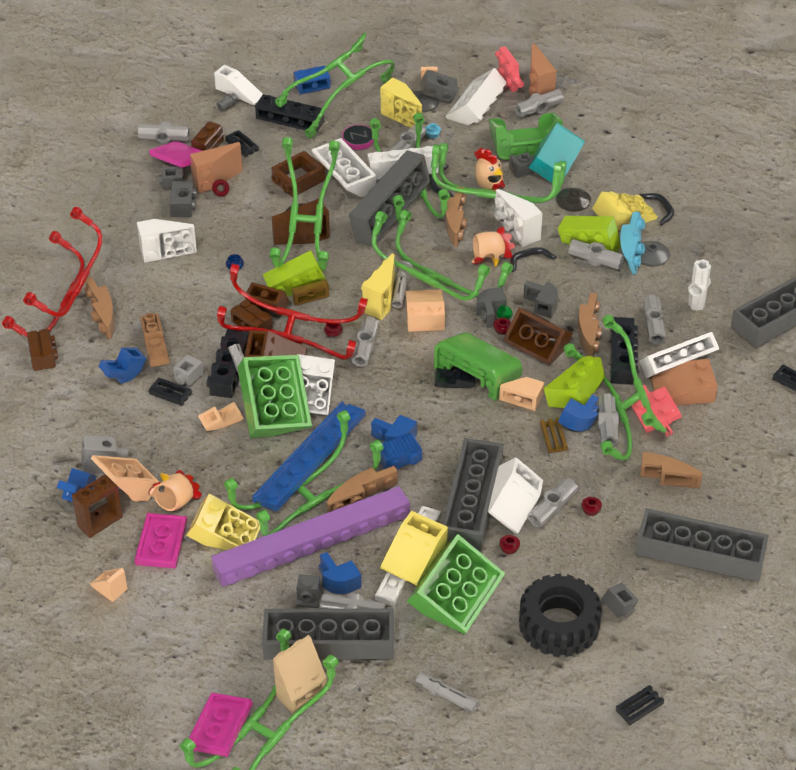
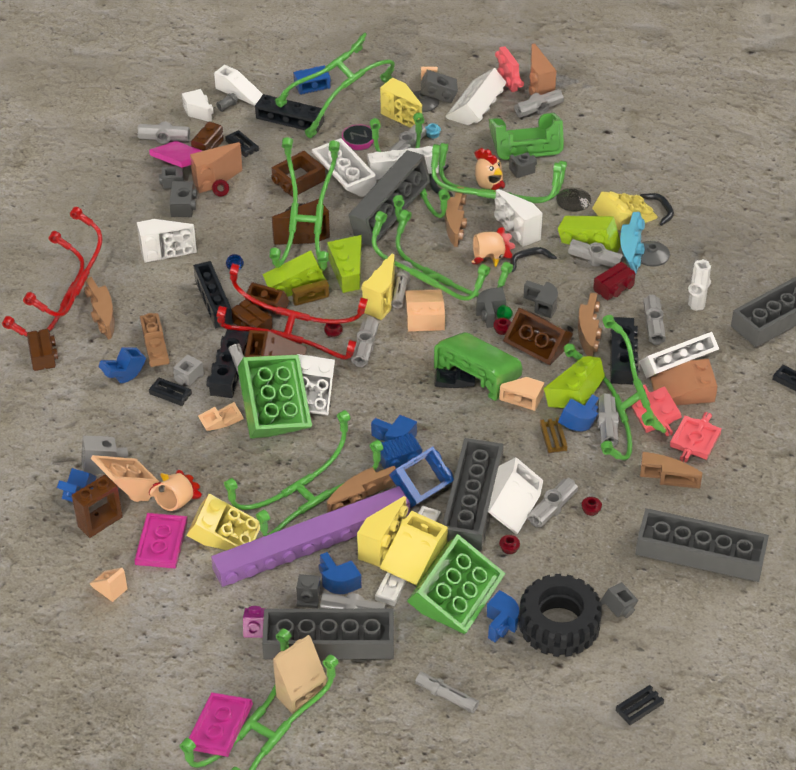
(197, 105): none -> white slope
(212, 292): none -> black brick
(253, 622): none -> magenta bracket
(306, 458): blue plate -> none
(346, 262): none -> lime wedge
(379, 532): none -> light yellow slope
(435, 461): none -> blue window
(504, 613): none -> blue brick
(556, 146): teal slope -> none
(614, 281): none -> dark red brick
(695, 437): none -> coral plate

